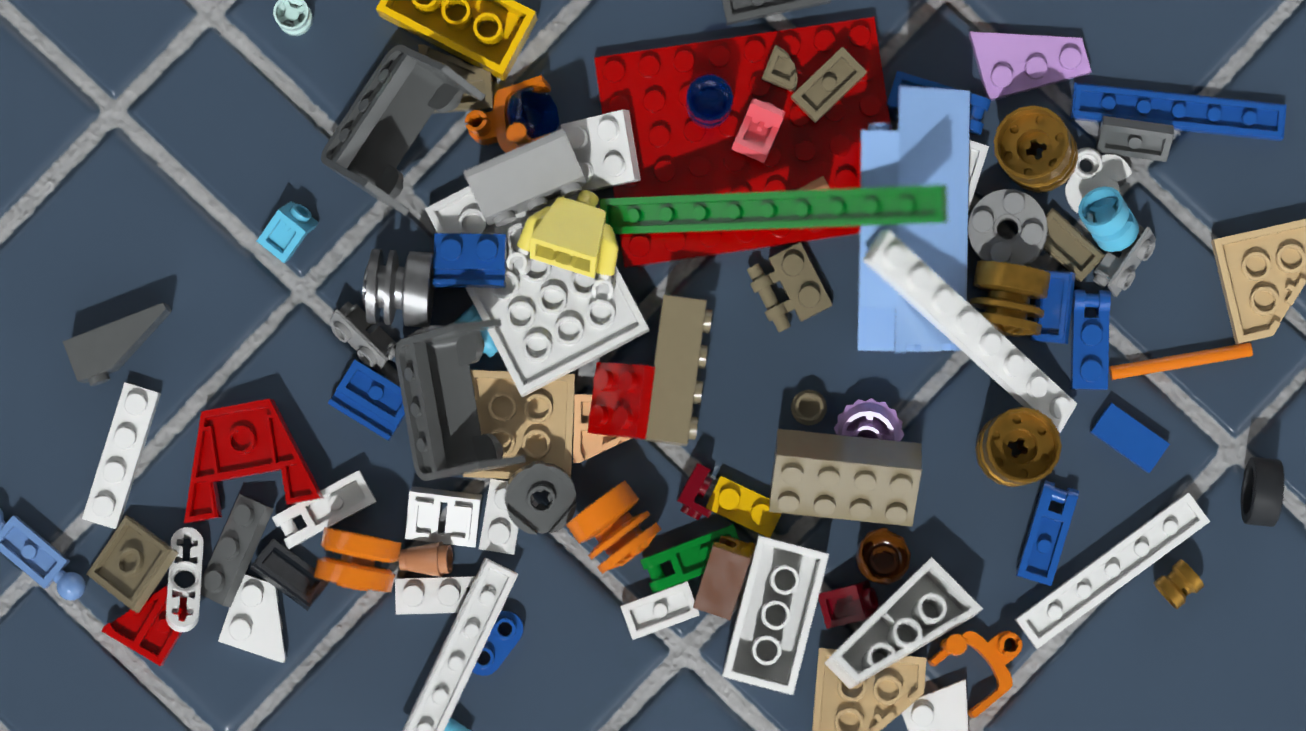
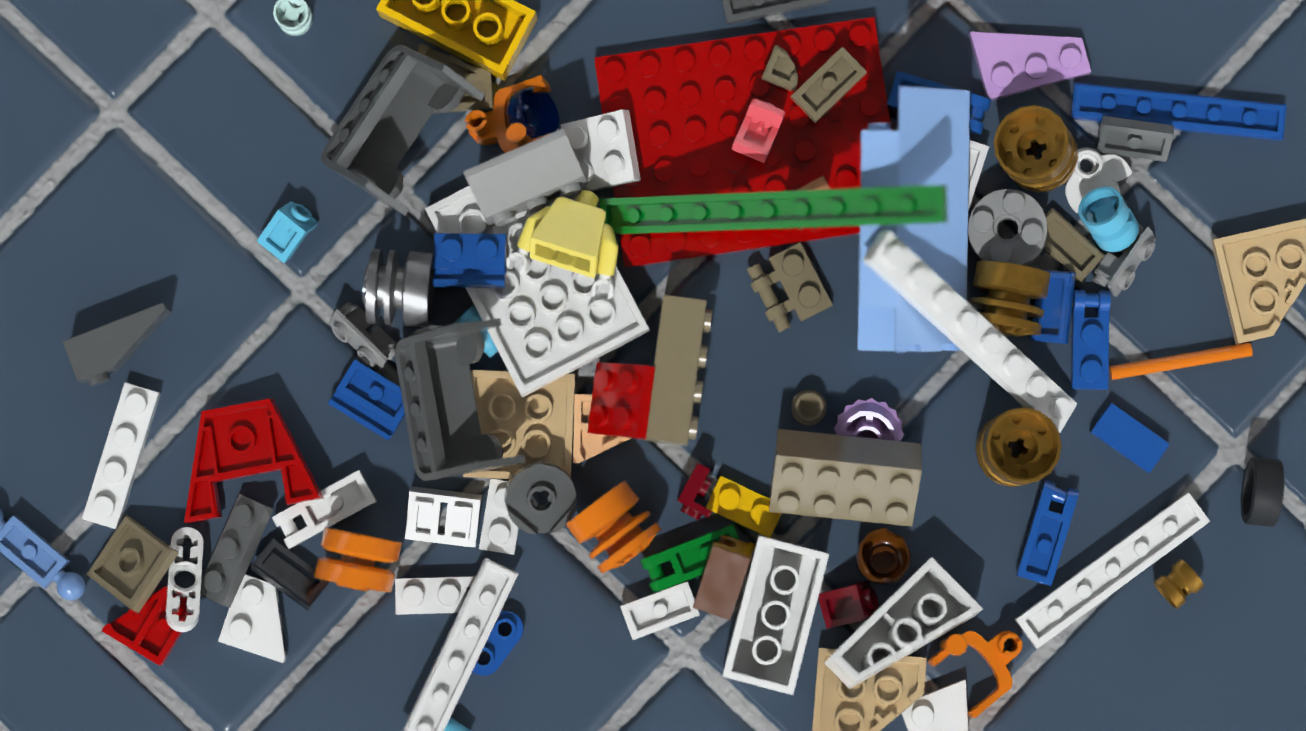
(427, 559): nougat cone -> none
(709, 101): clear blue wheel -> none

